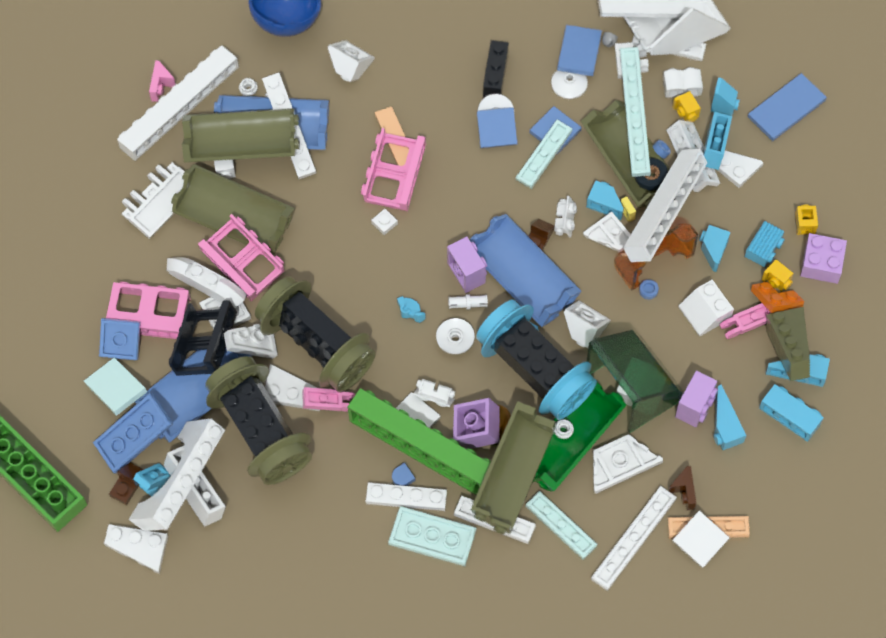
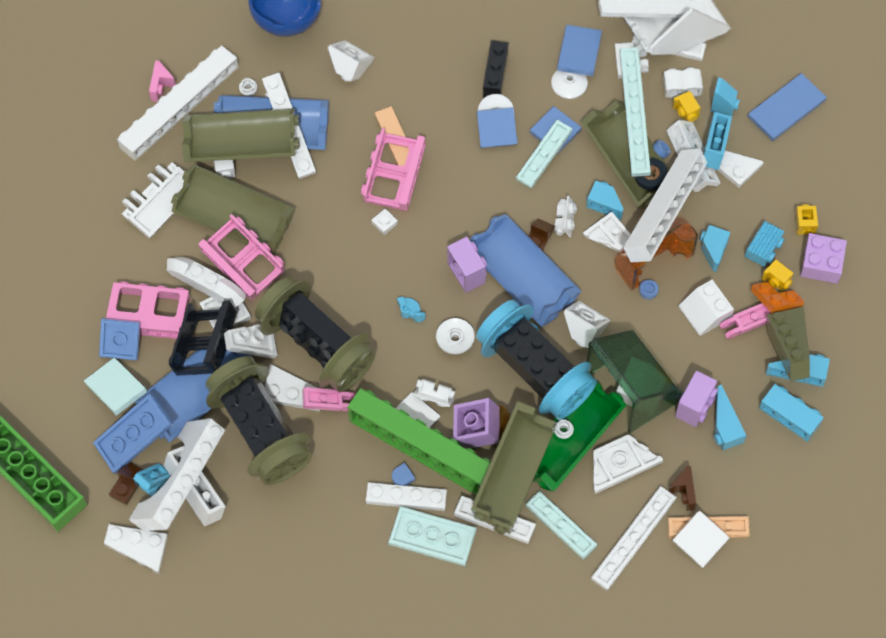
(467, 301): white pin -> none
(609, 39): light grey hinge -> none
(629, 211): light yellow tile -> none

